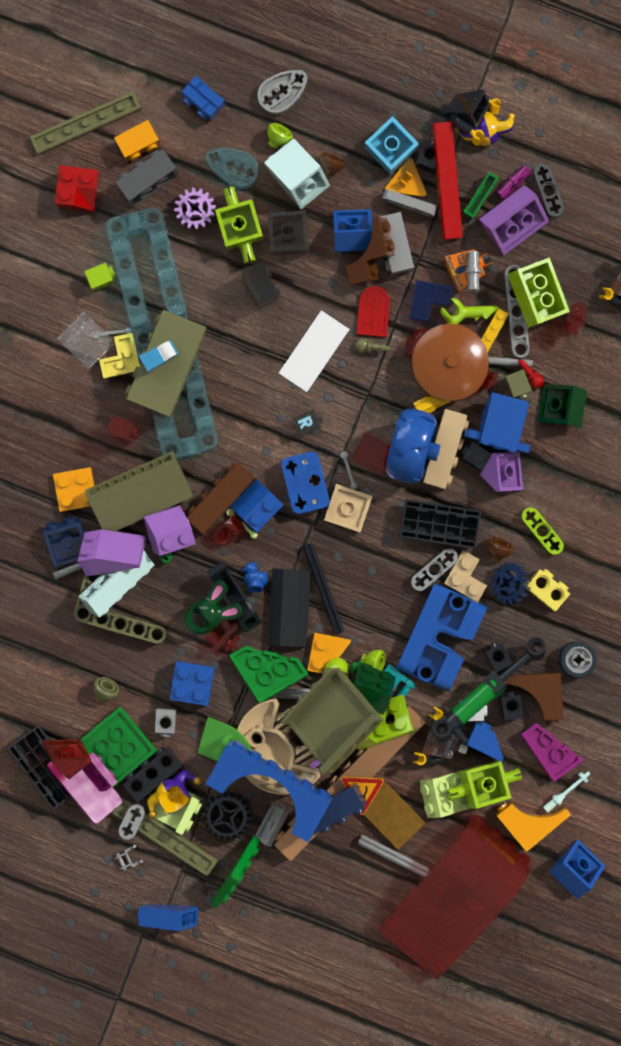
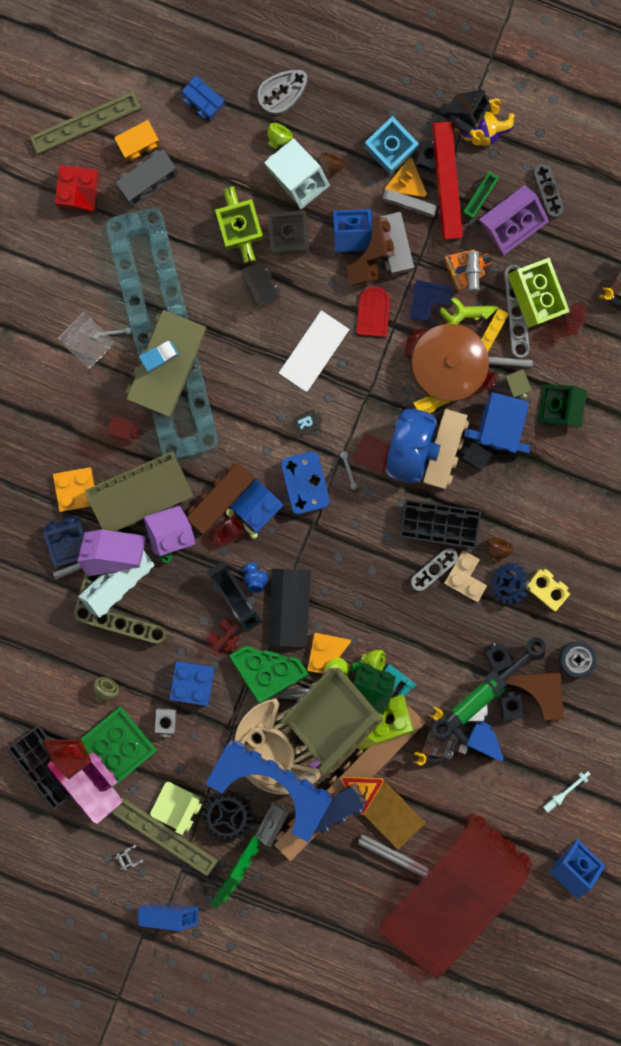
(100, 276): lime brick -> none
(125, 361): light yellow plate -> none
(127, 819): light grey beam -> none
(148, 783): black brick -> none
(172, 793): yellow piece -> none
(200, 202): lavender gear -> none
(210, 610): dark green piece -> none
(217, 736): bright green shield -> none
(240, 157): clear light blue piece -> none
(323, 588): black axle -> none
(348, 508): tan plate -> none
(363, 345): olive bar -> none
(435, 796): yellowish green bracket -> none
(436, 617): blue connector -> none
(494, 790): lime brick -> none
(503, 472): medium lavender slope -> none
(513, 182): magenta pin -> none
(529, 828): light orange arch -> none
(535, 380): red bar -> none
(547, 545): lime beam -> none
(551, 754): magenta wing -> none

